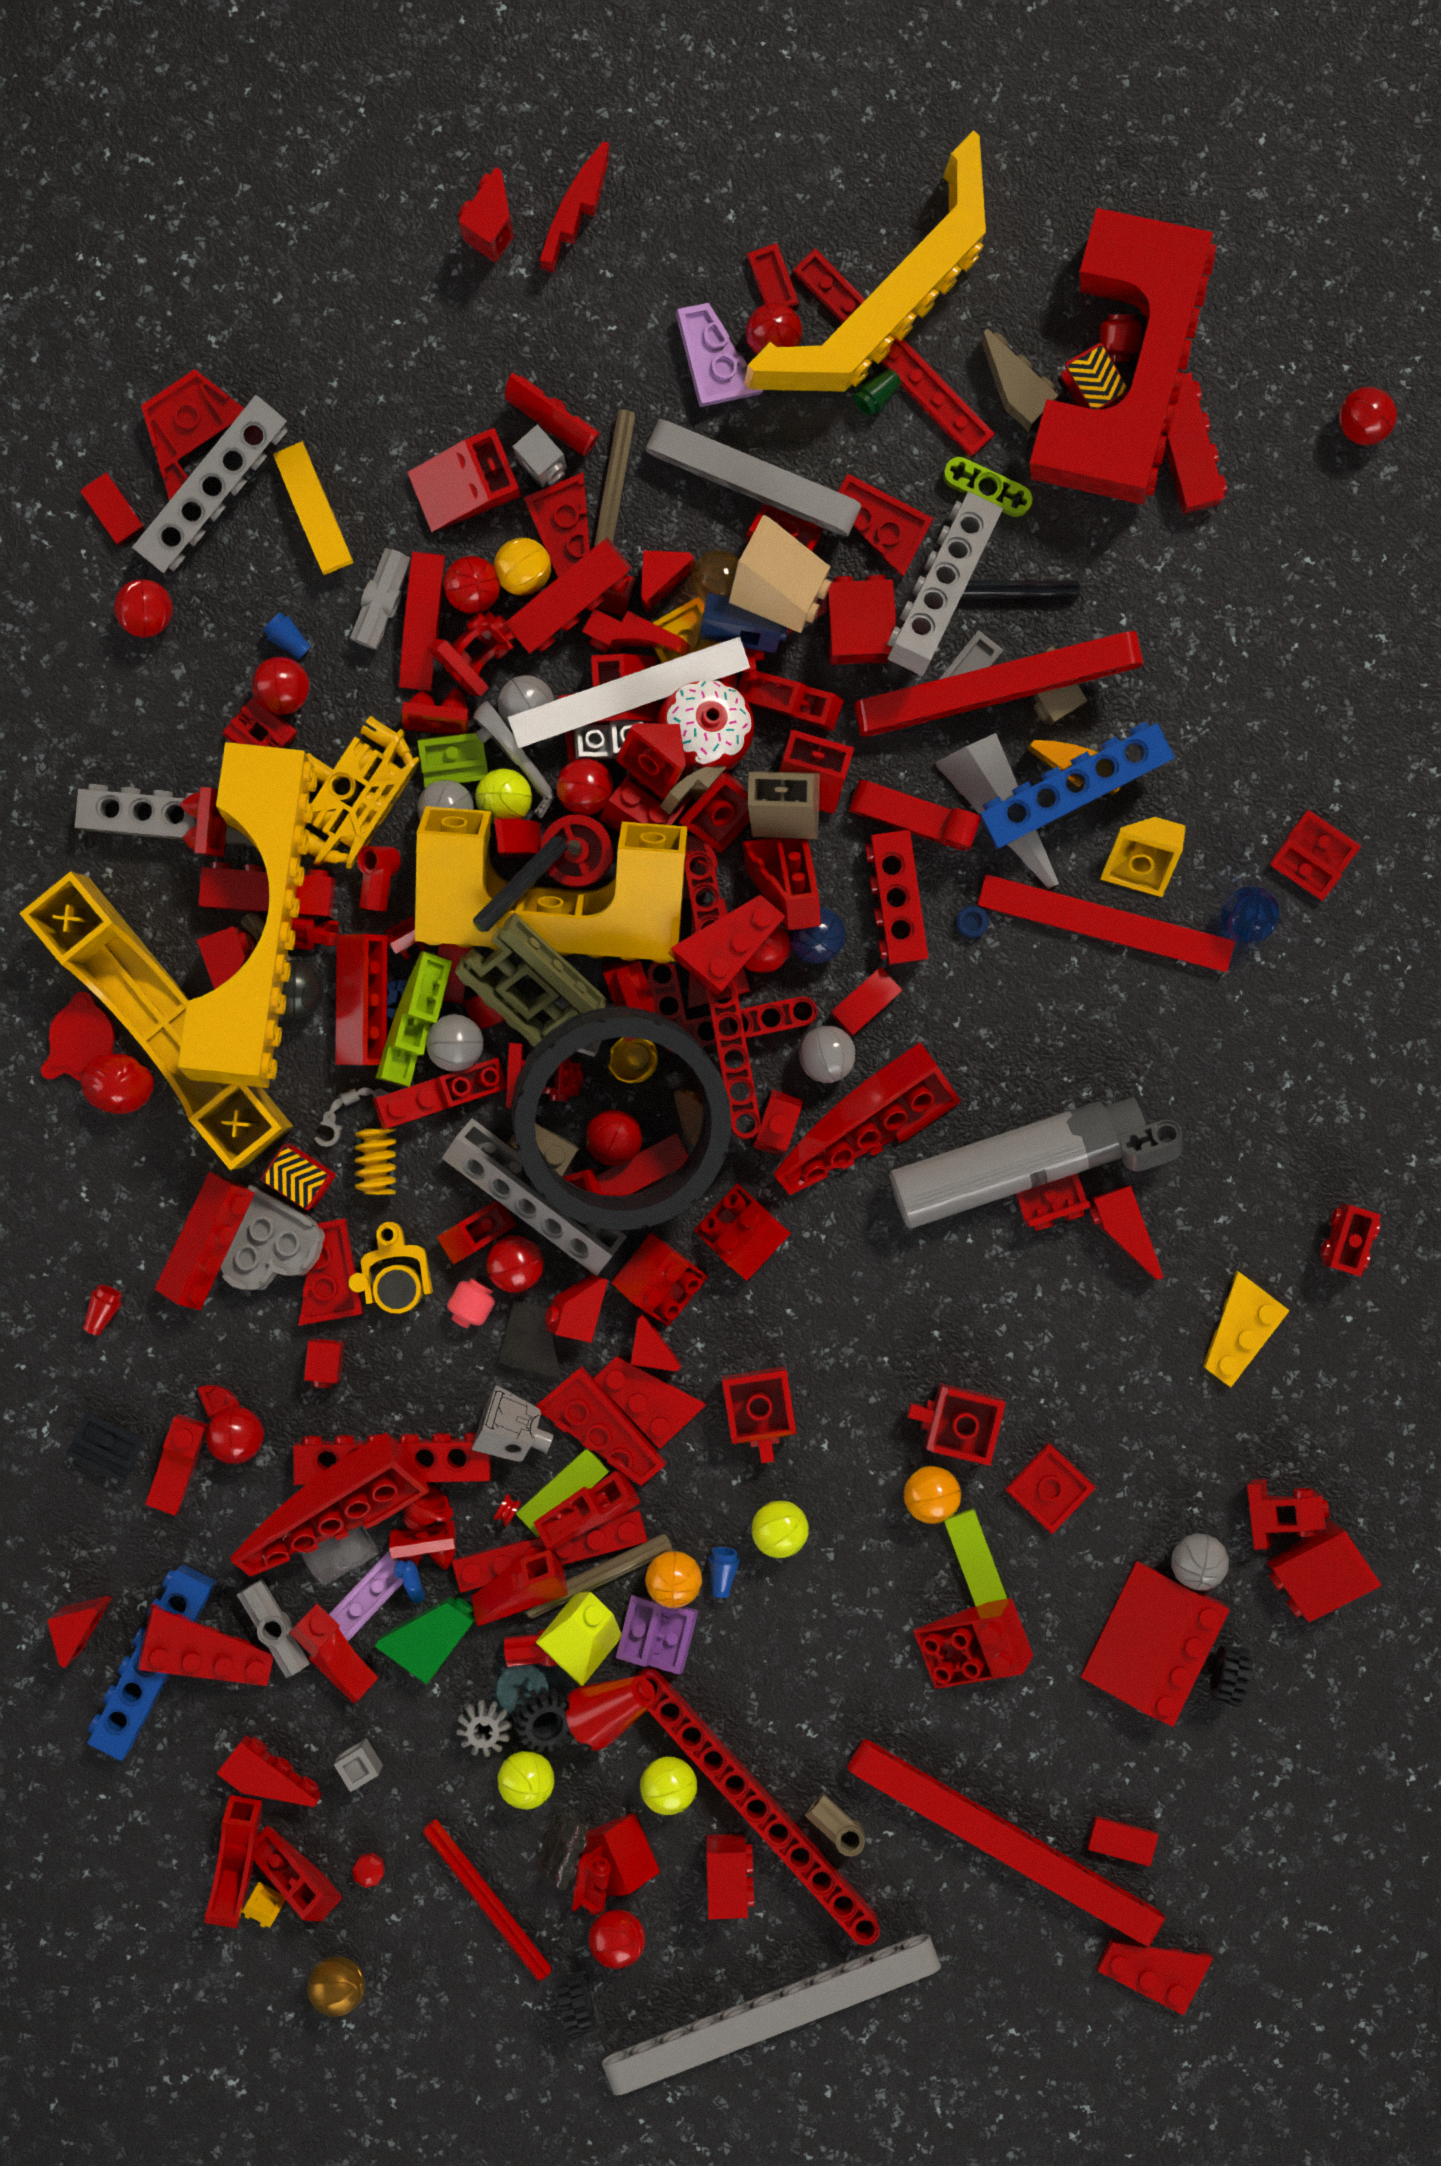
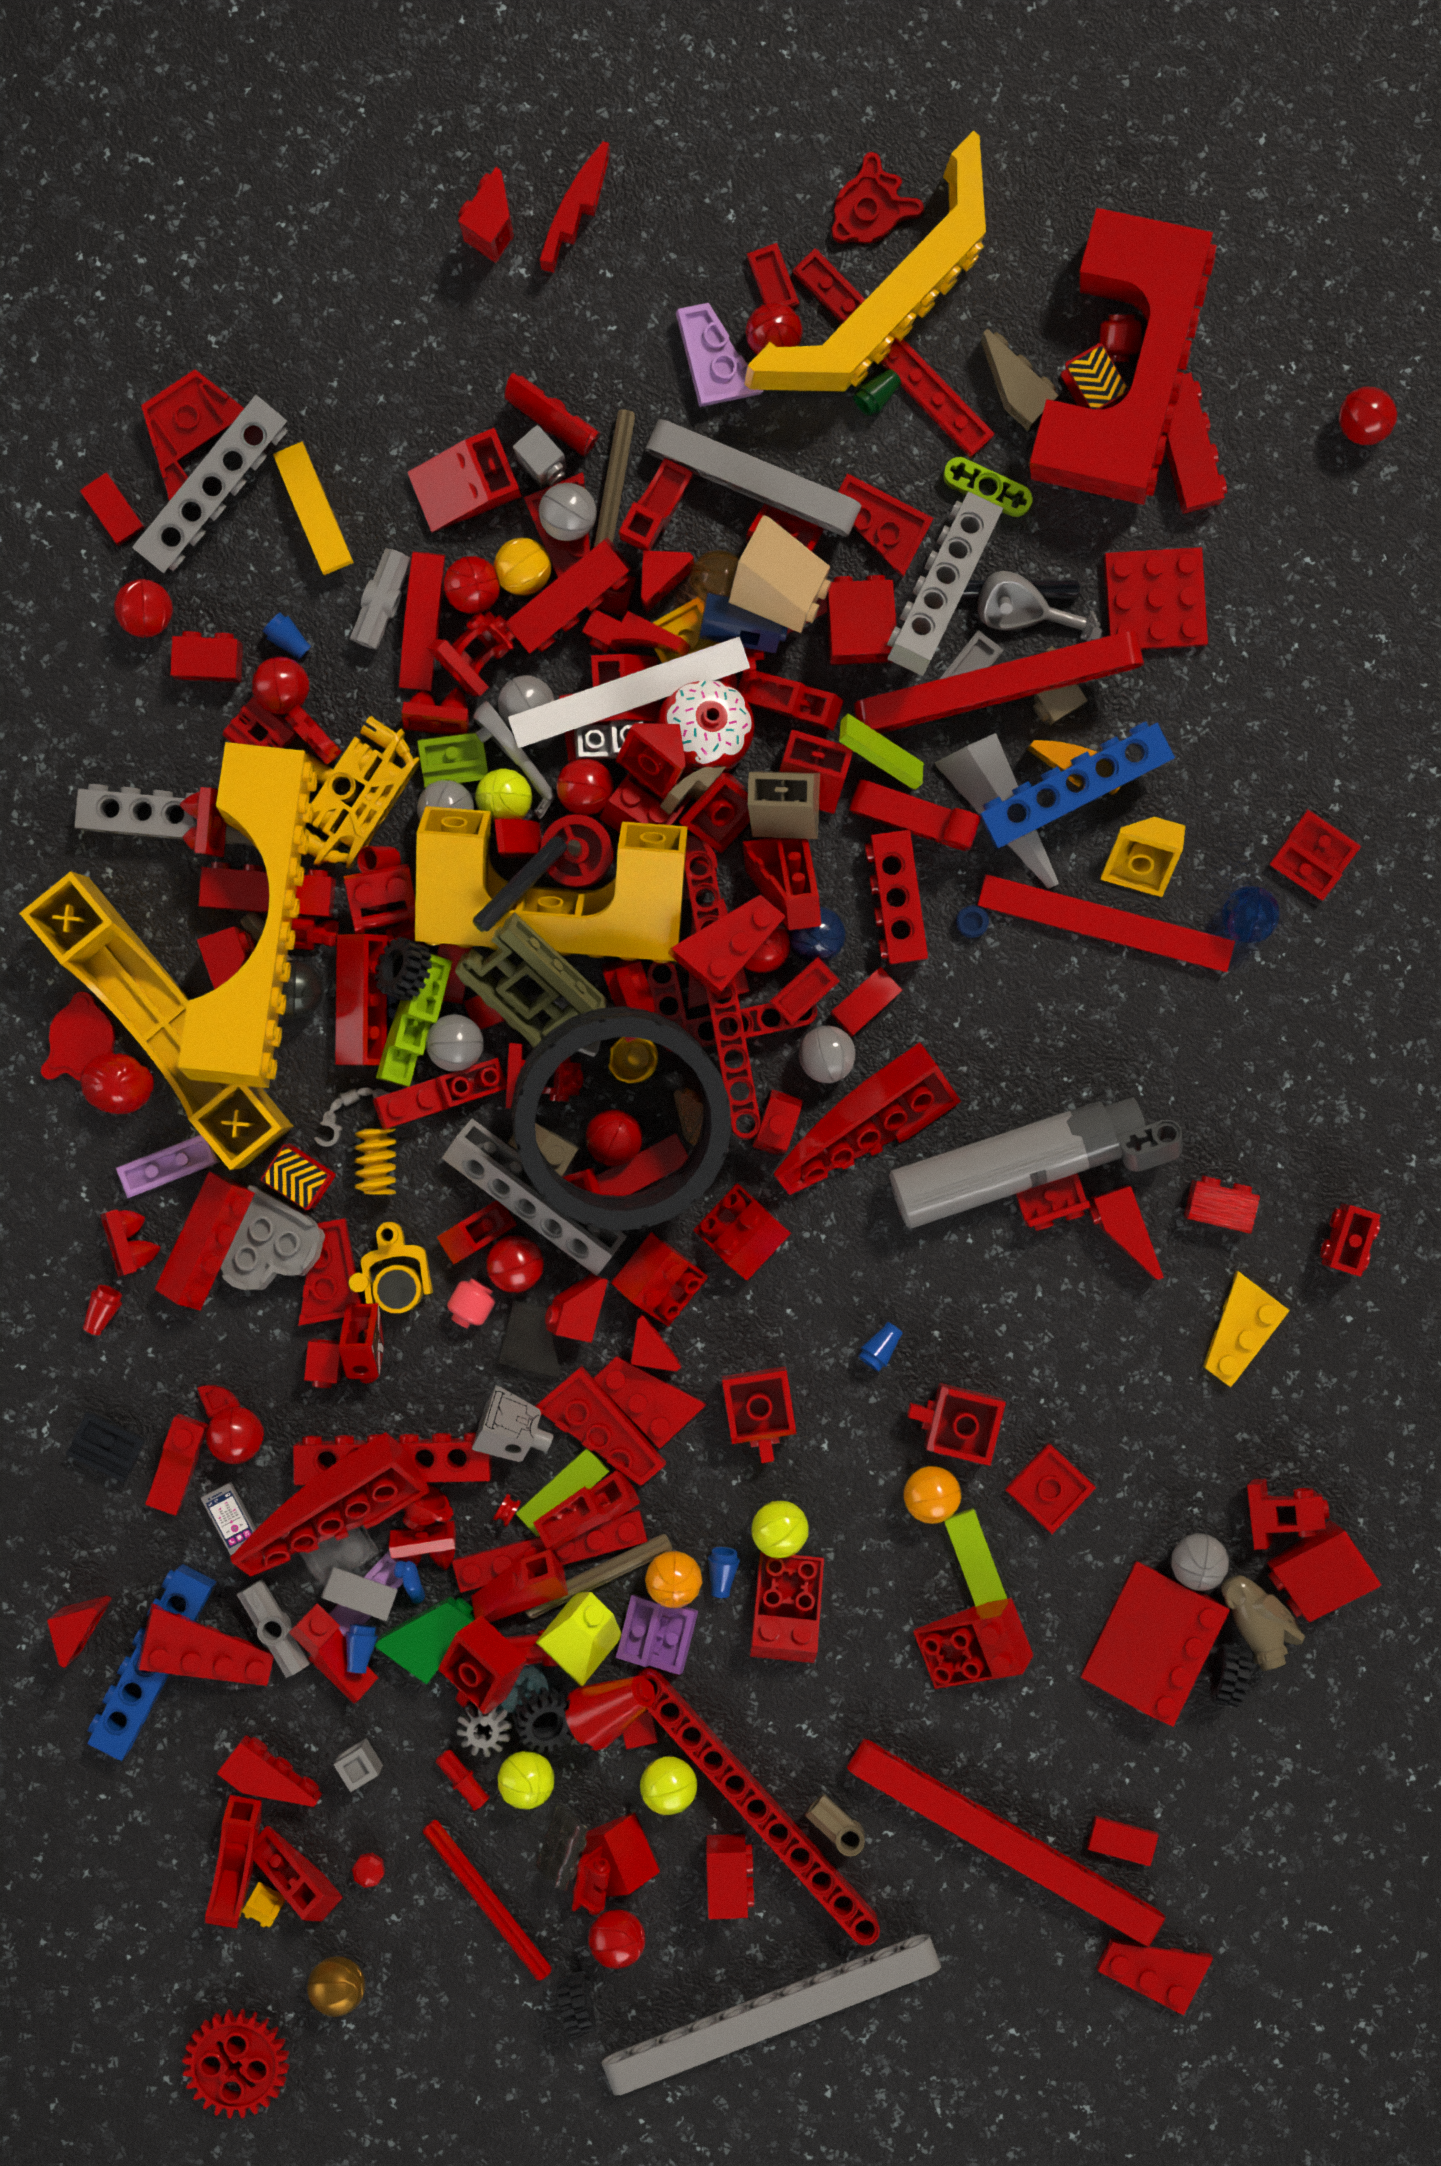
(132, 1254): none -> red tile
(166, 1165): none -> lavender tile
(206, 658): none -> red brick
(212, 2080): none -> red gear
(229, 1516): none -> tile
(313, 734): none -> red plate
(359, 1357): none -> red torso
(359, 1593): none -> light grey slope
(359, 1644): none -> blue cone
(380, 888): none -> red plate
(403, 969): none -> black tyre
(462, 1779): none -> red axle
(482, 1665): none -> red hinge
(567, 511): none -> light grey piece
(641, 1732): none -> red tile
(656, 506): none -> red arch
(787, 1608): none -> red slope
(804, 990): none -> red tile
(870, 205): none -> red tile
(880, 1347): none -> blue cone
(881, 752): none -> lime tile
(1014, 603): none -> light grey piece
(1157, 596): none -> red plate
(1221, 1205): none -> red brick
(1261, 1621): none -> dark tan animal

